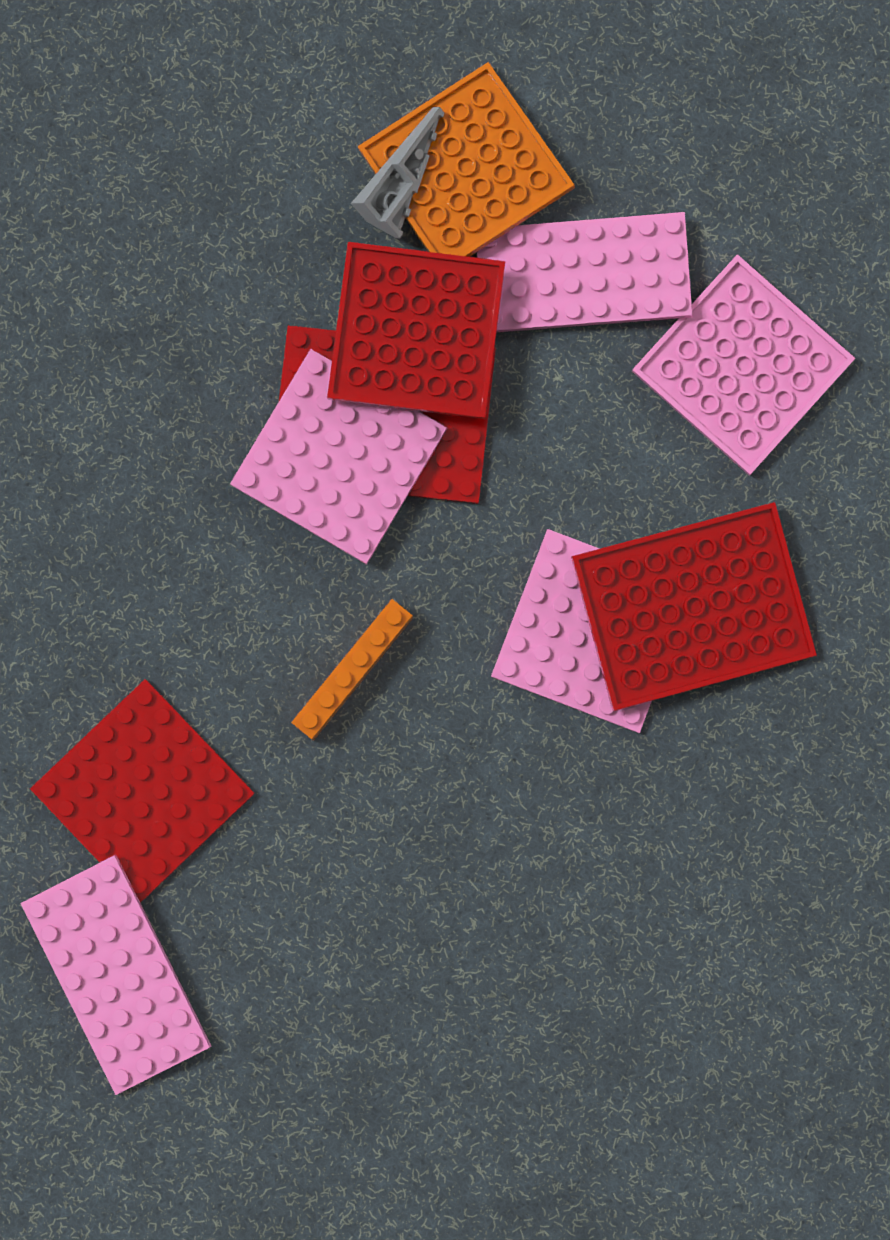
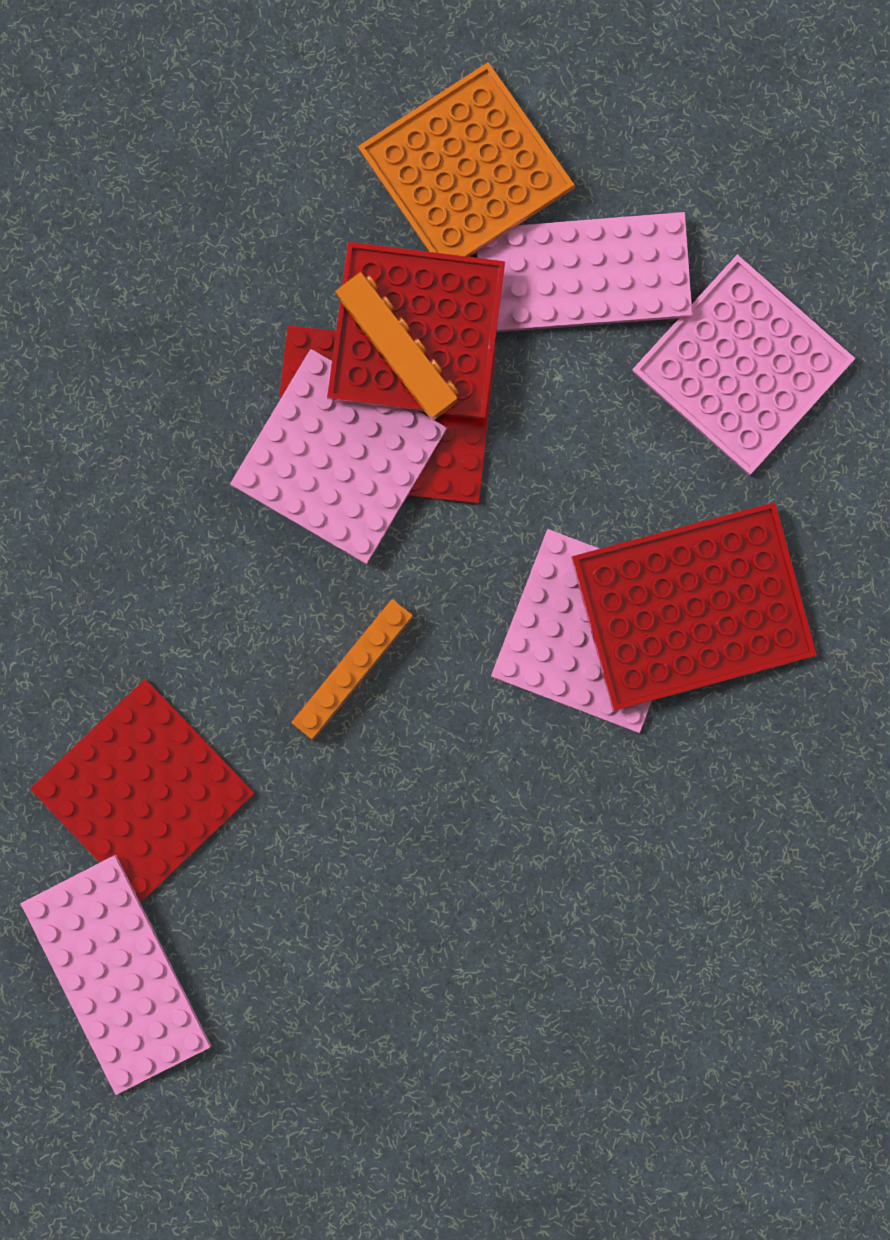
(389, 193): light grey wedge -> none
(397, 346): none -> orange brick

